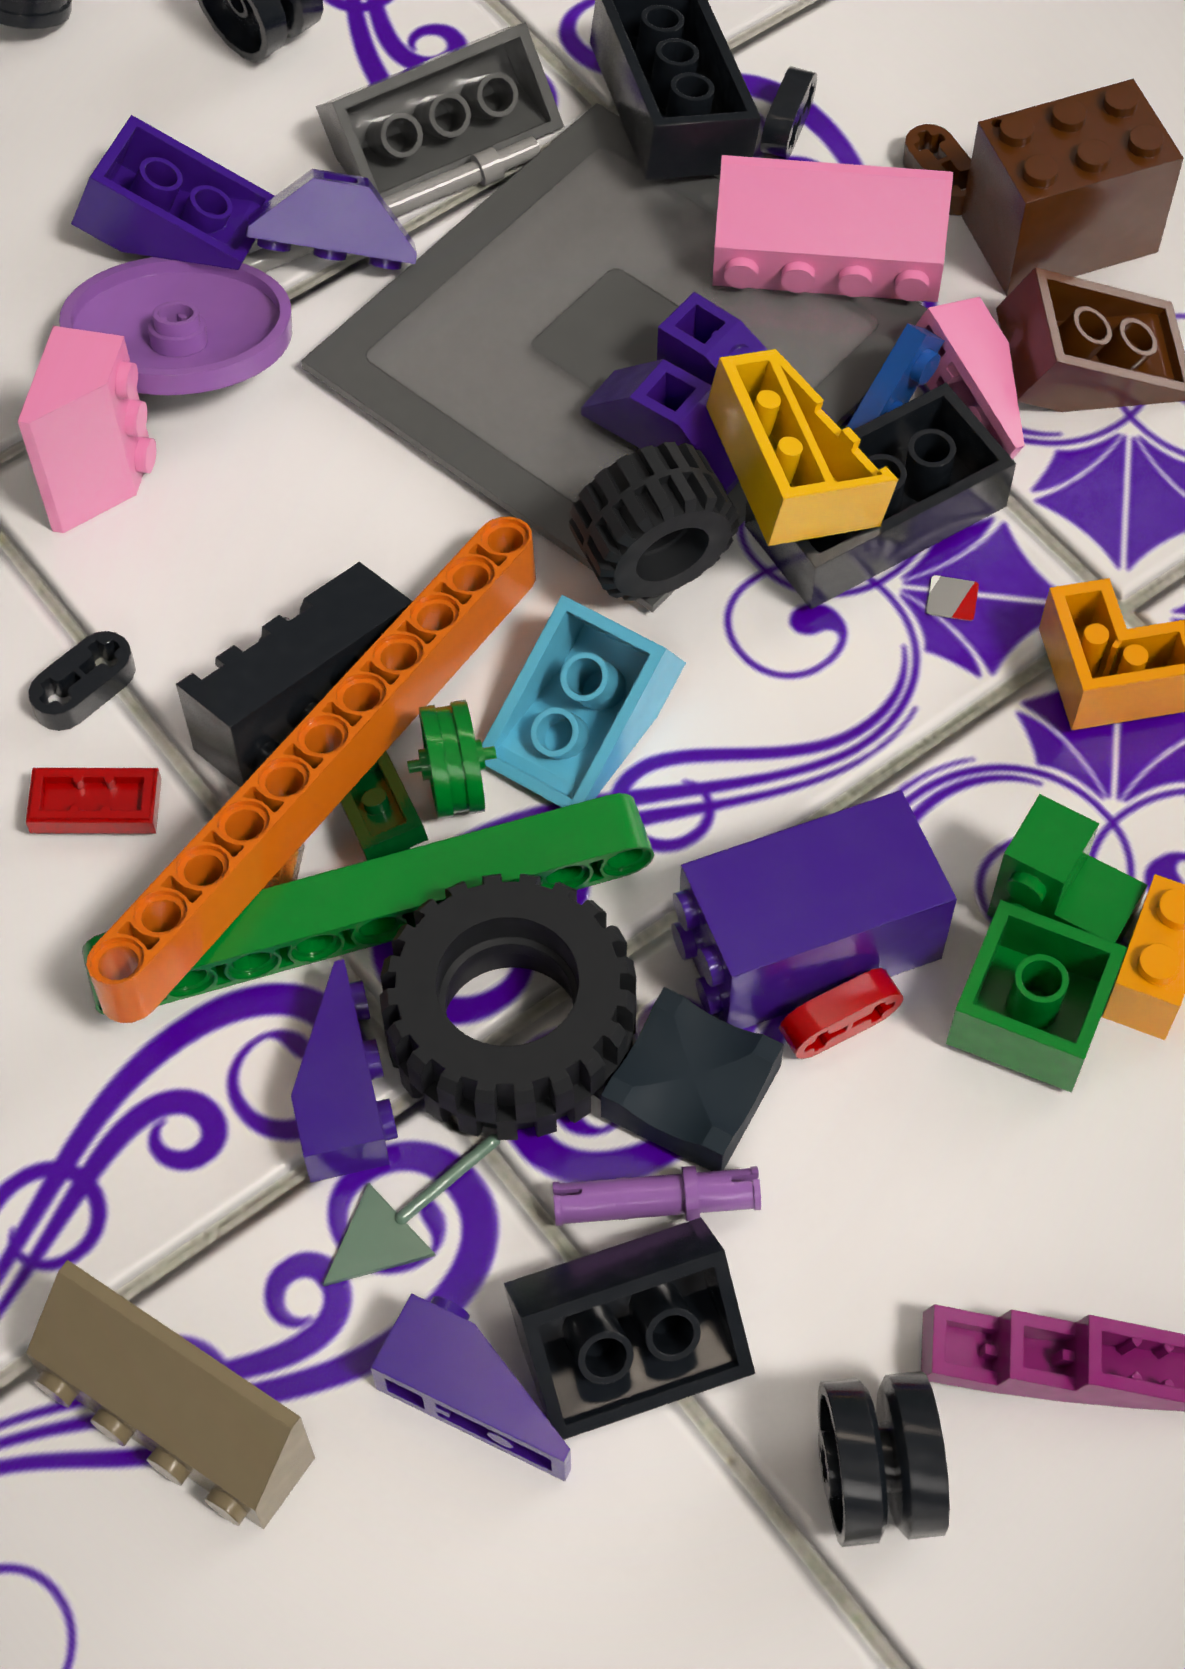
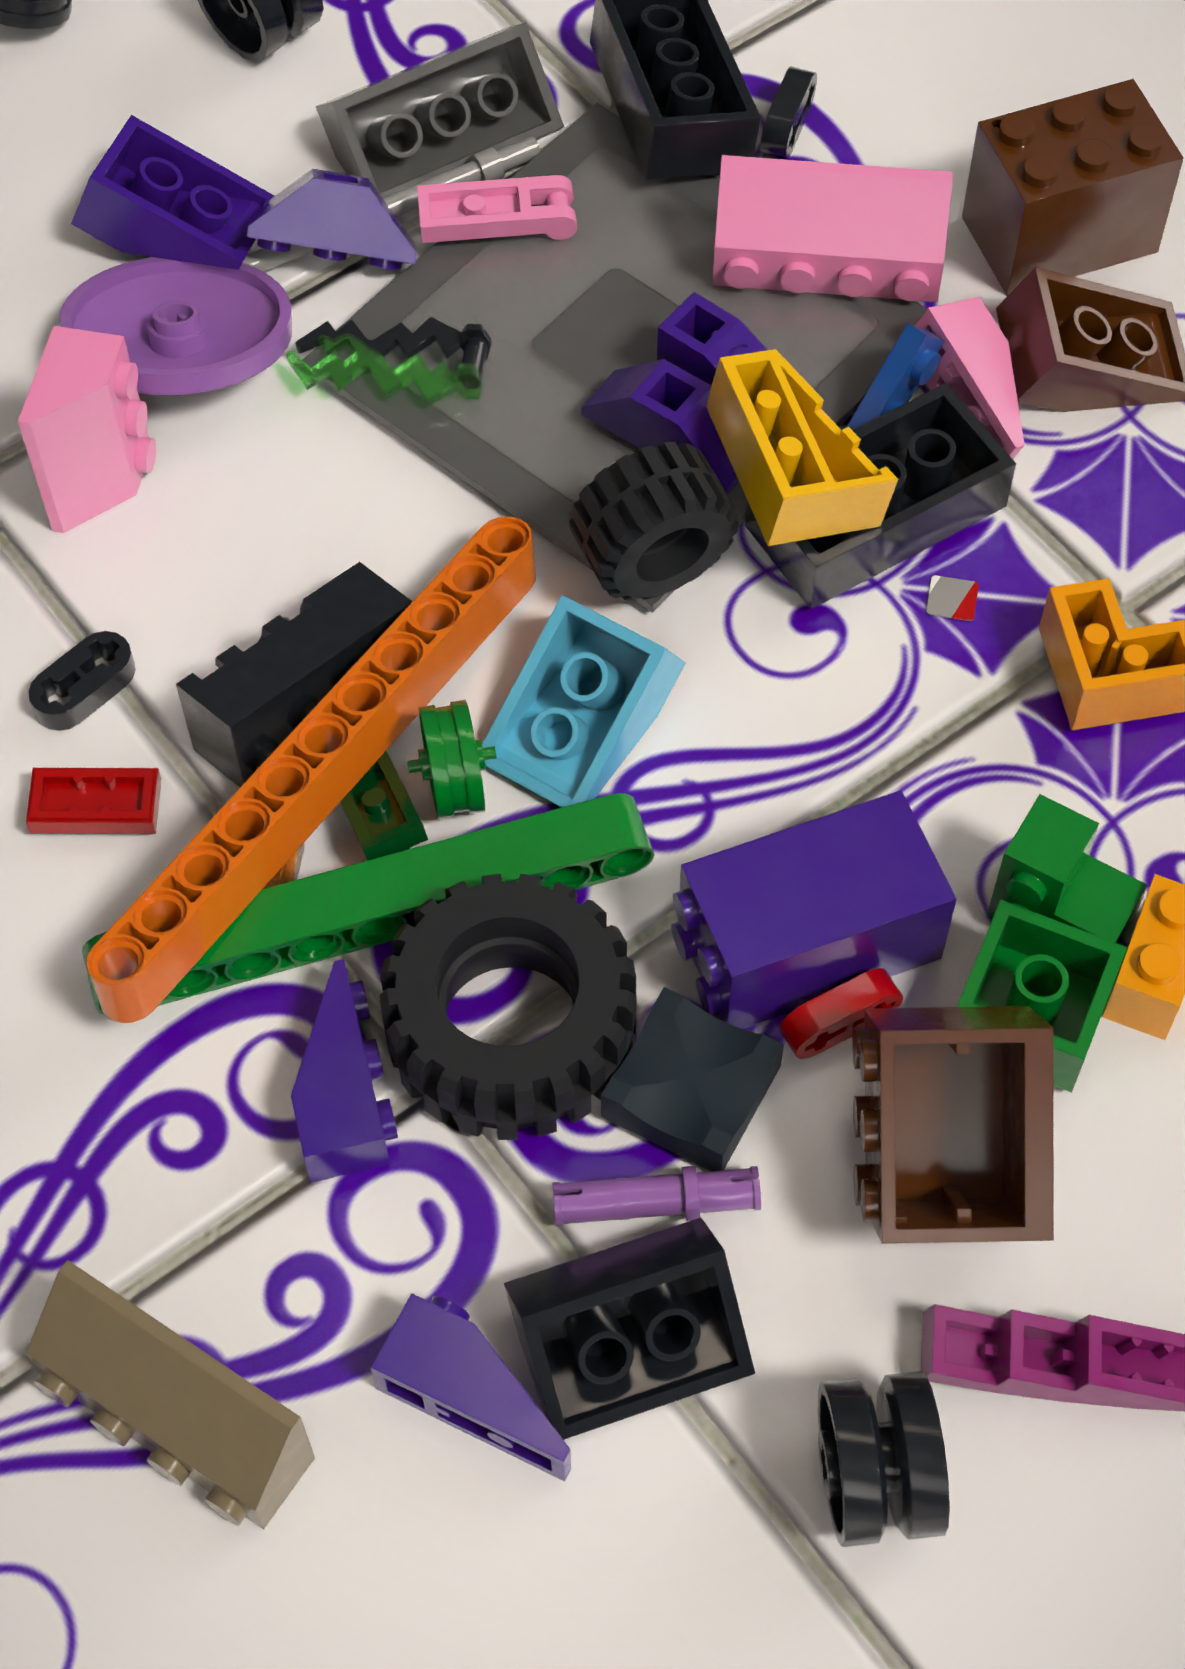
(370, 359): none -> piece
(380, 1235): sand green piece -> none
(497, 209): none -> bright pink plate
(950, 157): reddish brown beam -> none
(955, 1124): none -> reddish brown container

